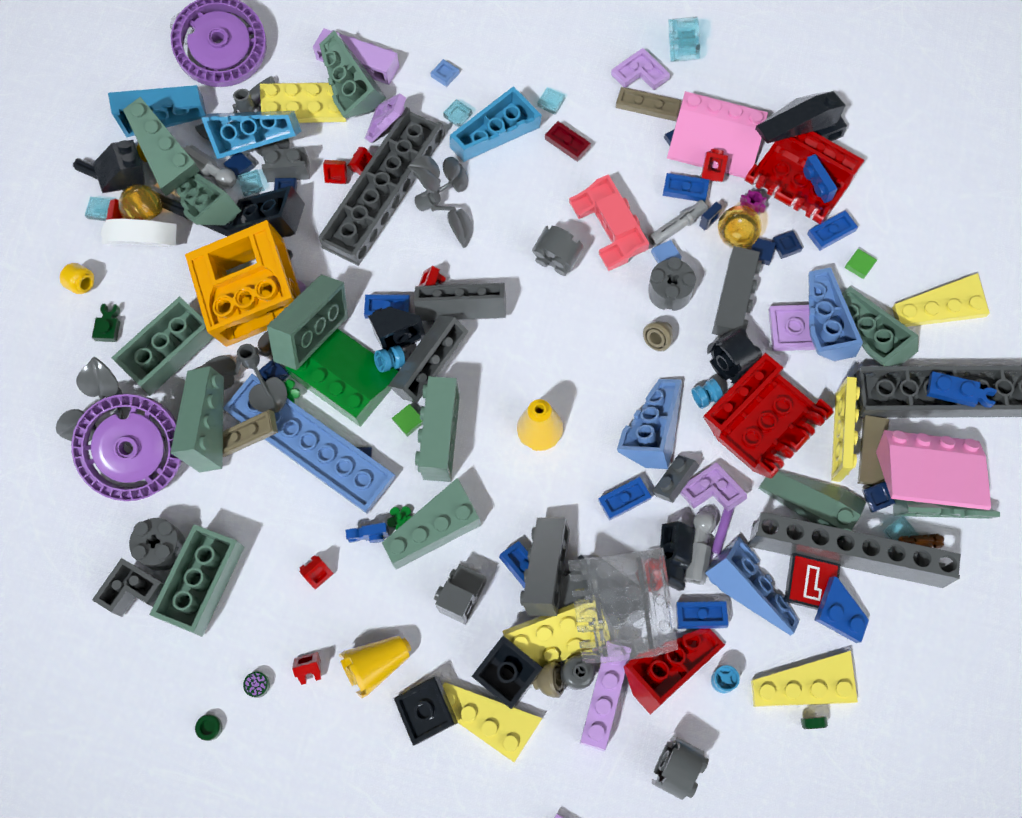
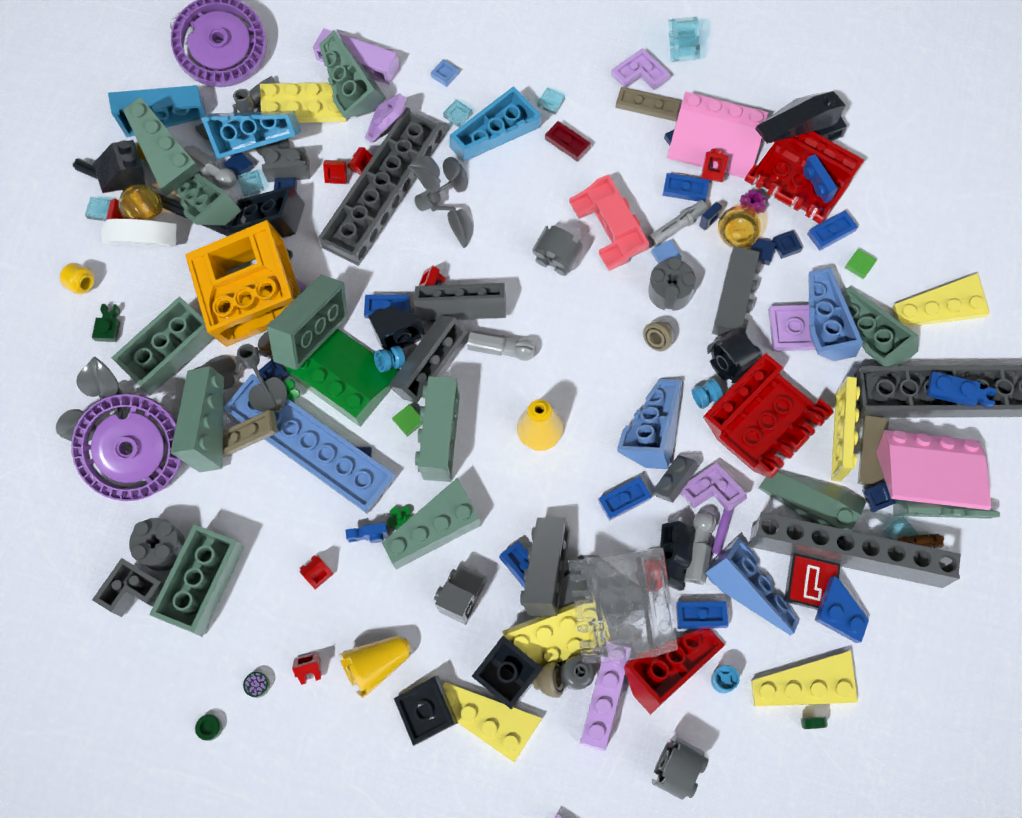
(501, 345): none -> light grey piece

